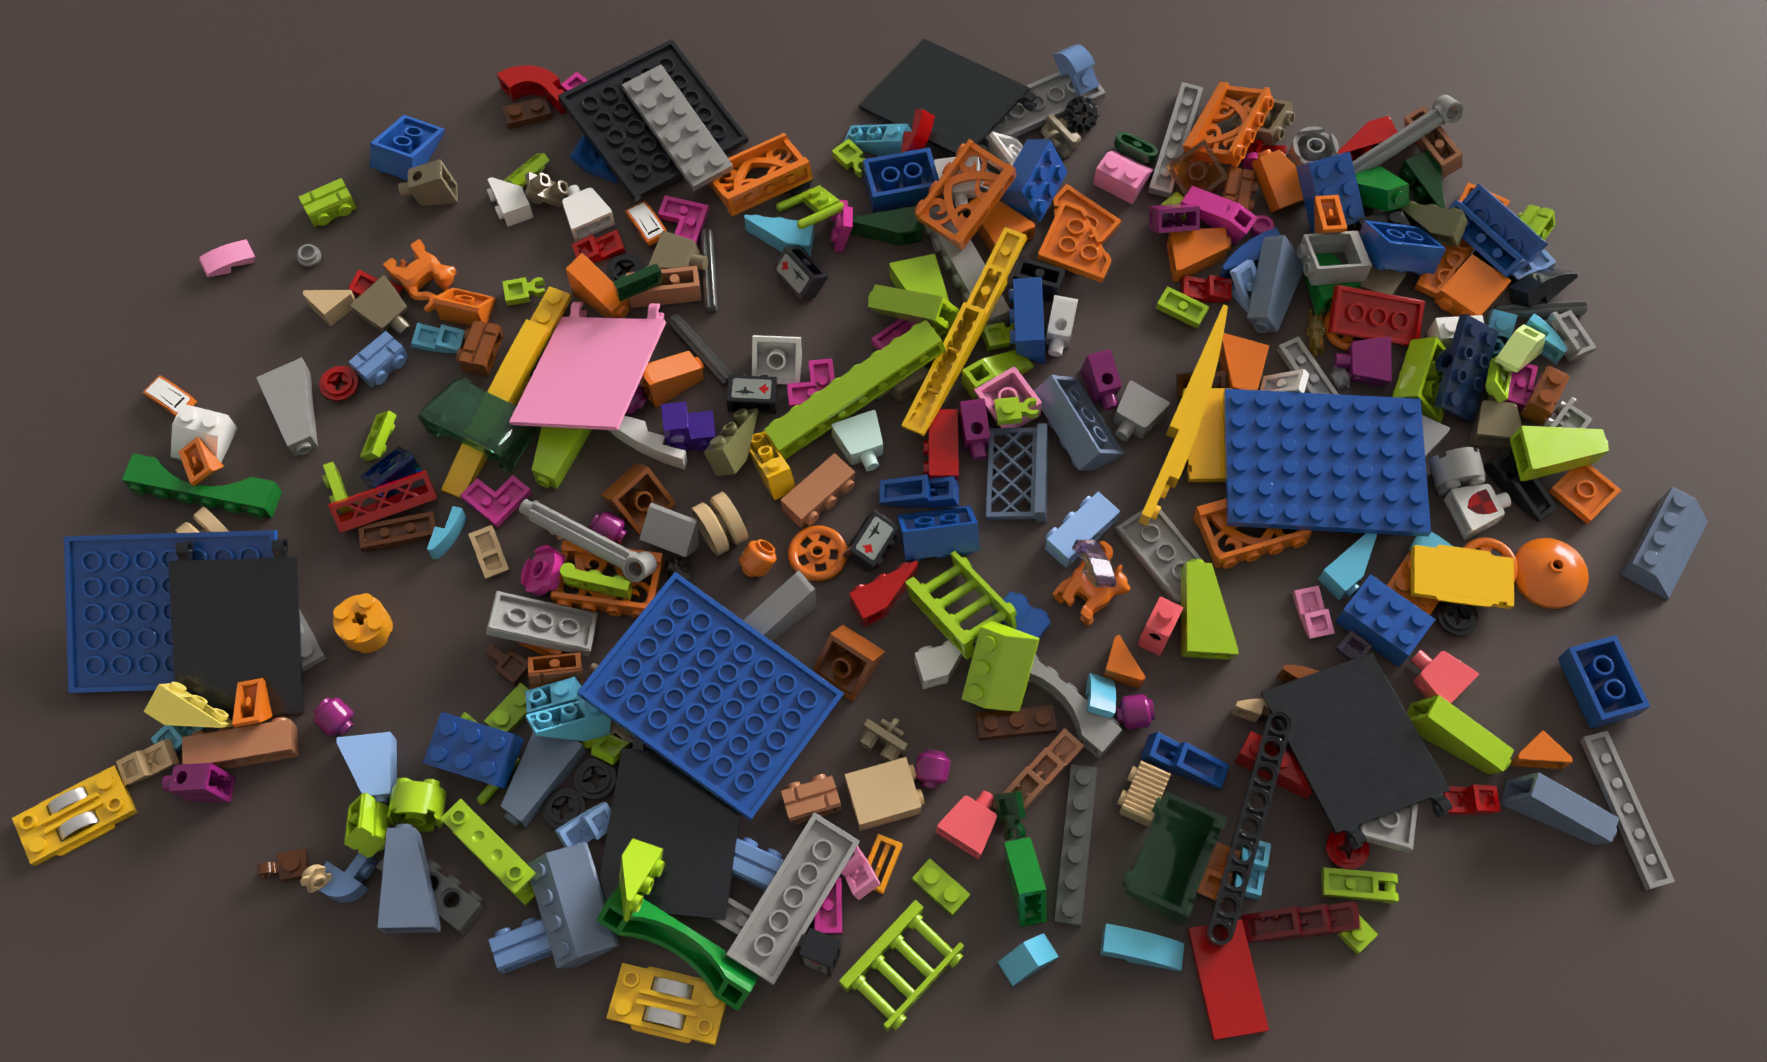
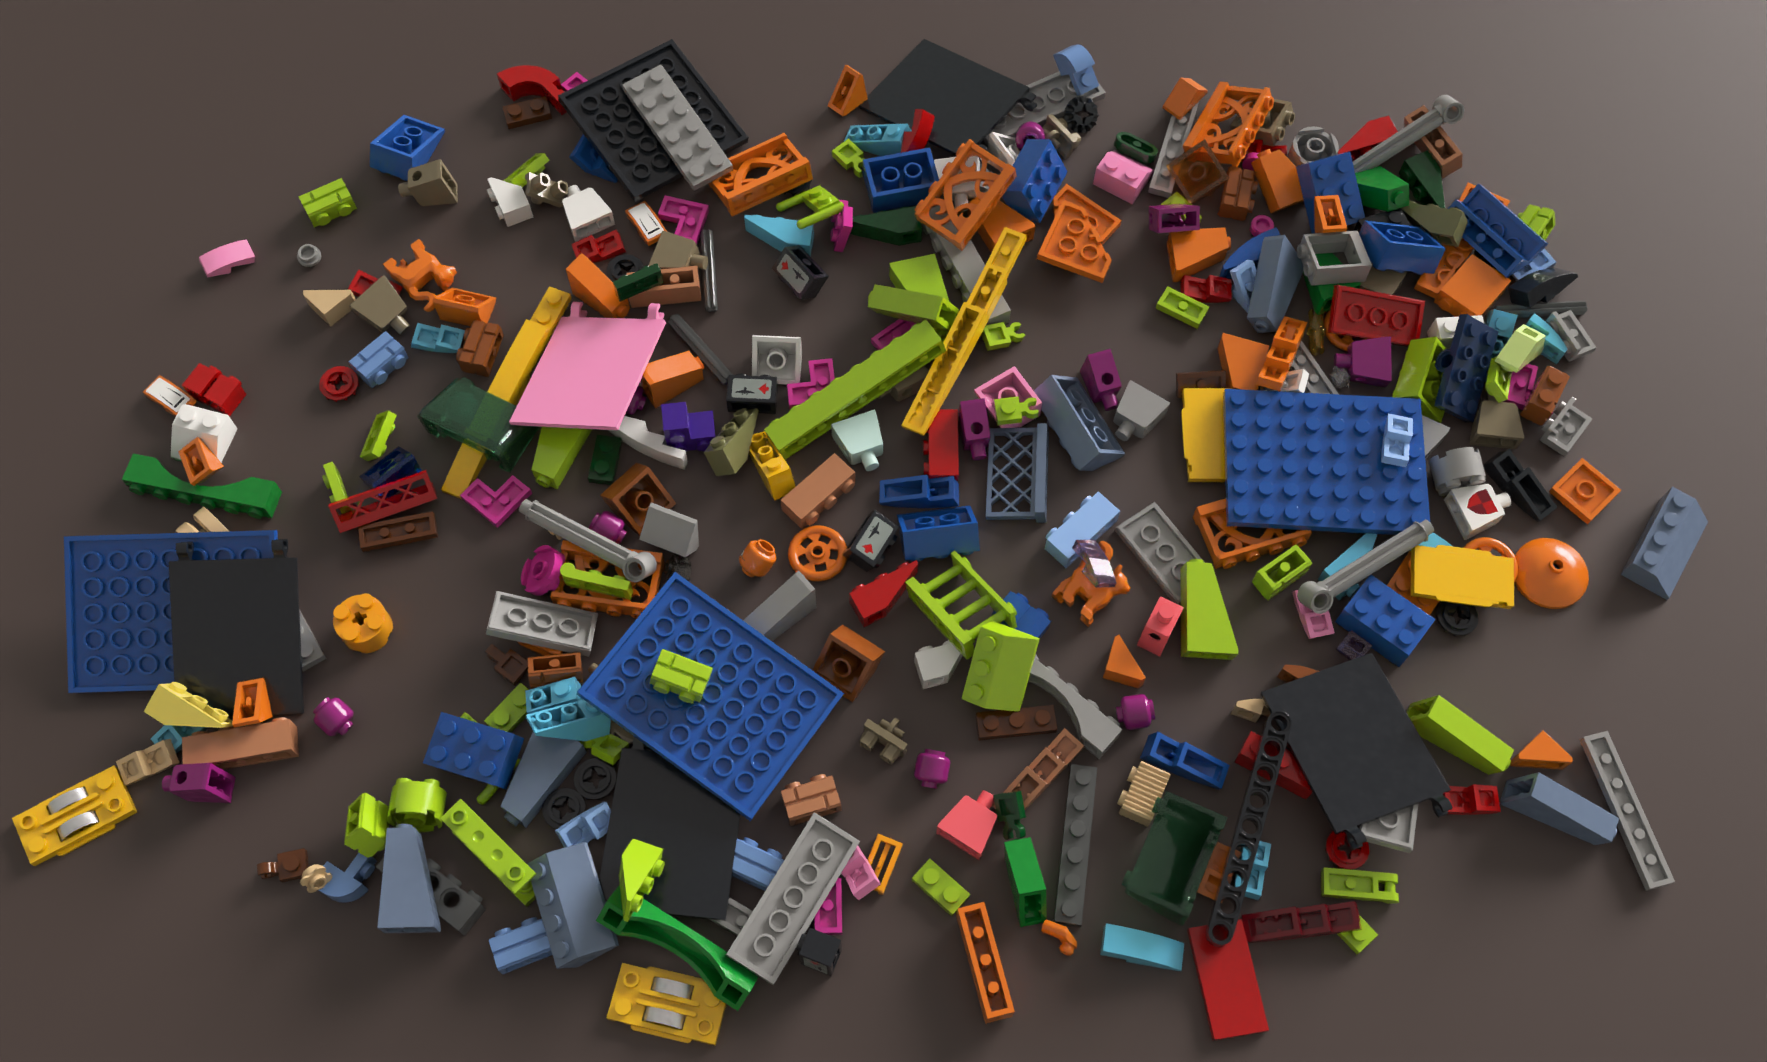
(209, 385): none -> red piece
(292, 404): light grey slope -> none
(372, 762): light blue slope -> none
(445, 537): medium azure slope -> none
(489, 551): tan slope -> none
(519, 290): lime plate -> none
(605, 460): none -> dark green plate
(680, 676): none -> lime brick
(720, 523): tan wheel -> none
(848, 92): none -> orange slope
(874, 959): lime fence -> none
(884, 793): tan brick -> none
(985, 962): none -> orange brick
(991, 367): lime slope -> none
(1027, 959): medium azure slope -> none
(1028, 129): none -> magenta head
(1028, 318): blue slope -> none
(1051, 276): black brick -> none
(1060, 324): white torso -> none
(1063, 934): none -> orange arm
(1101, 695): medium azure slope -> none
(1184, 97): none -> orange slope
(1187, 419): yellow slope -> none
(1221, 213): dark pink slope -> none
(1281, 353): none -> orange slope
(1281, 572): none -> lime brick
(1320, 595): none -> light grey piece
(1396, 440): none -> light blue slope
(1442, 675): coral torso -> none
(1555, 449): lime slope -> none
(1603, 682): blue brick -> none

